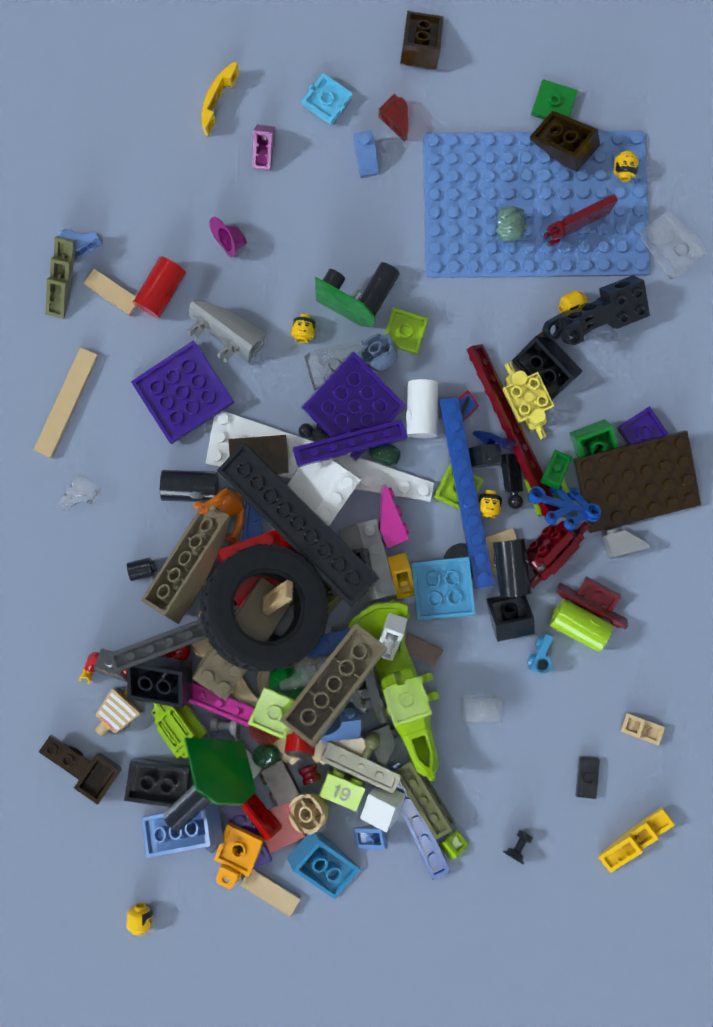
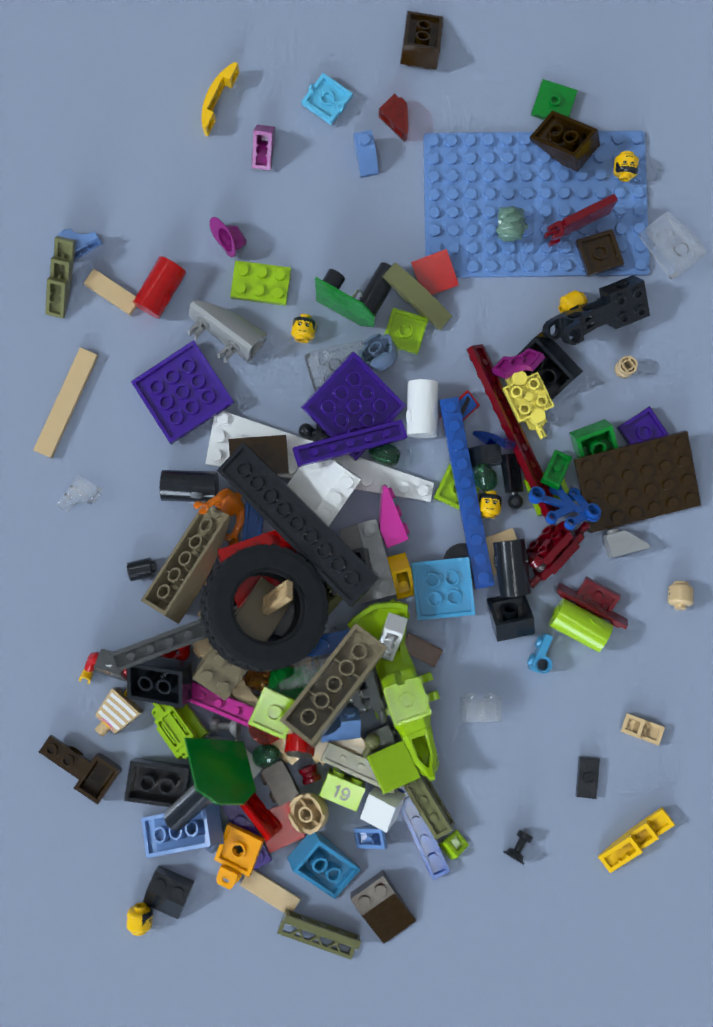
(168, 892): none -> black slope
(256, 680): none -> clear orange wheel
(260, 283): none -> lime plate
(320, 929): none -> olive fence
(382, 907): none -> dark brown slope
(393, 767): none -> lime tile
(417, 296): none -> olive slope
(435, 272): none -> red tile
(485, 477): none -> clear green animal
(525, 361): none -> magenta tile
(599, 253): none -> dark brown tile
(622, 366): none -> tan wheel
(680, 595): none -> tan head

